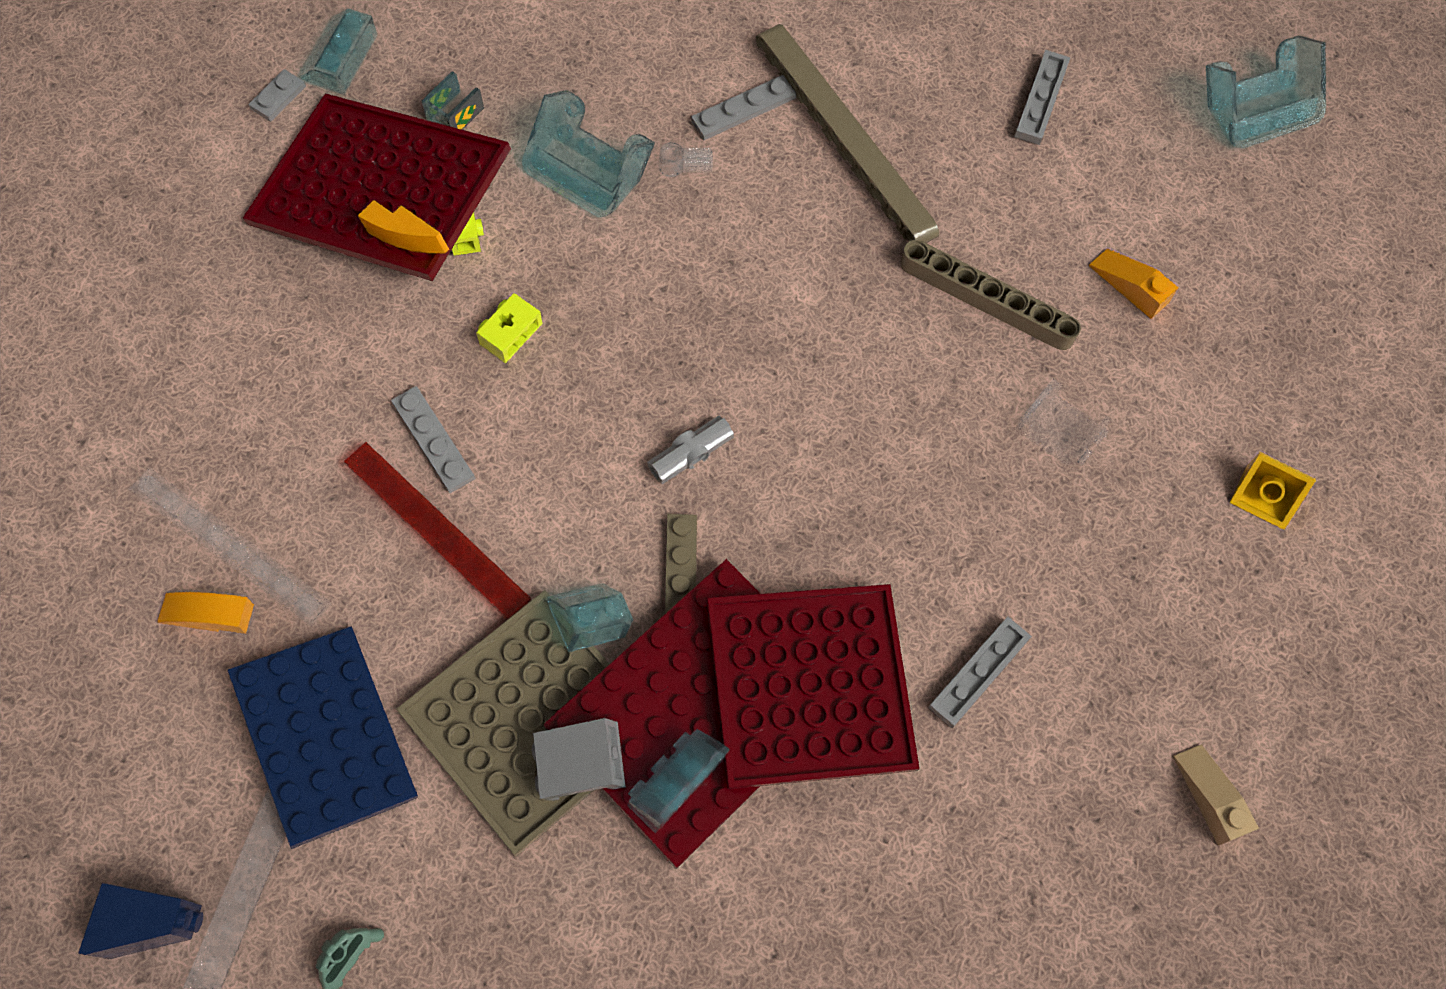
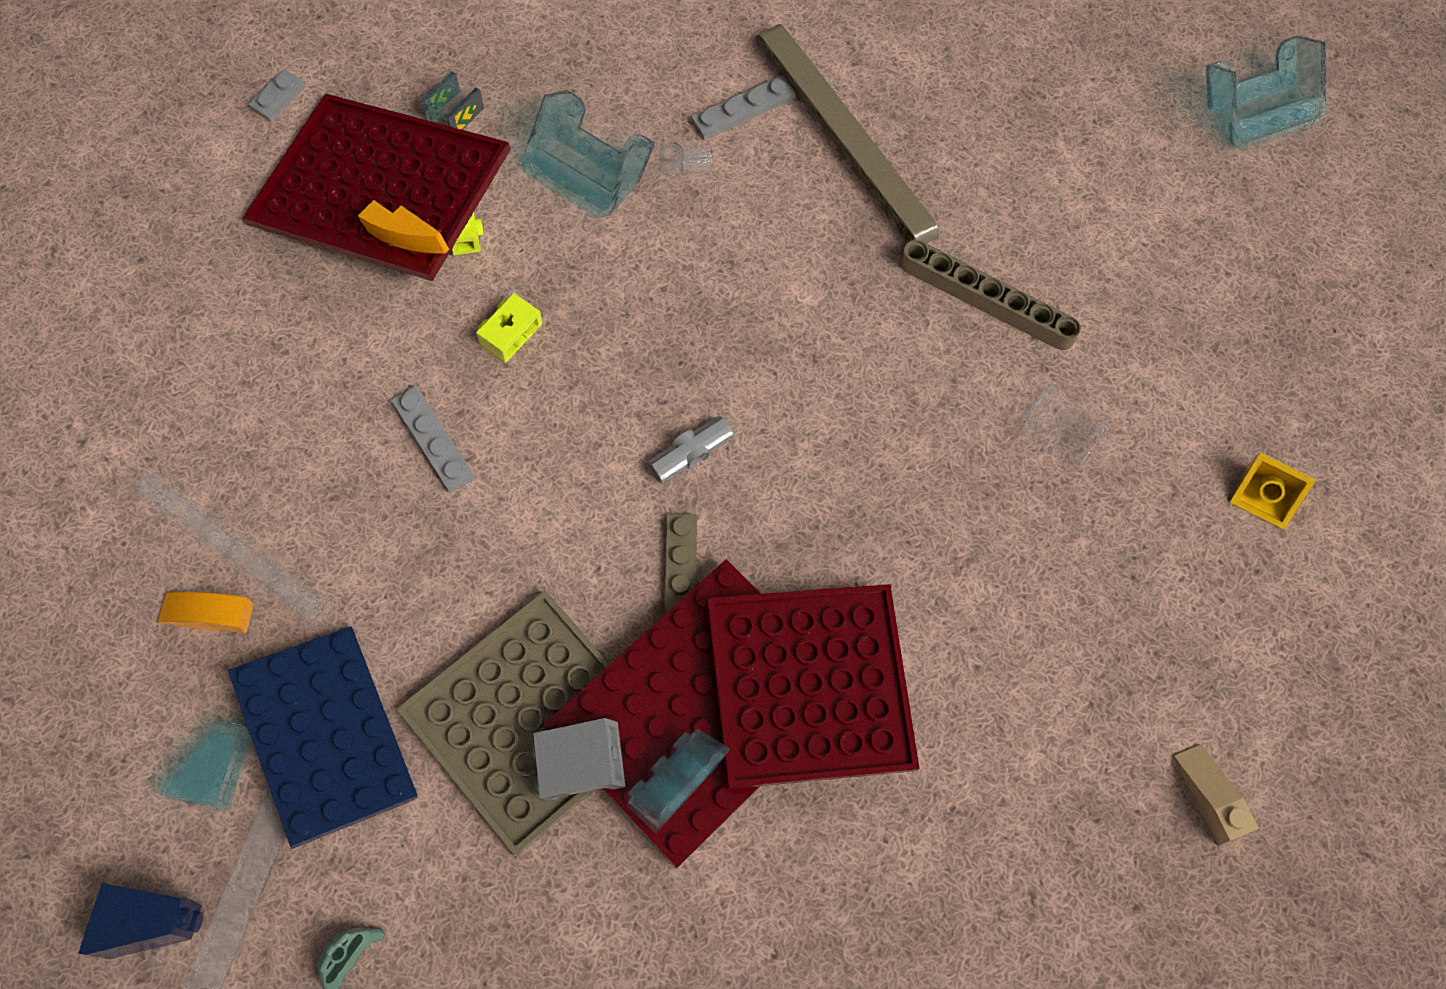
(211, 768): none -> clear light blue slope
(339, 51): clear light blue slope -> none
(437, 531): clear red plate -> none
(590, 616): clear light blue slope -> none
(979, 672): light grey plate -> none
(1042, 97): light grey plate -> none
(1136, 281): light orange slope -> none

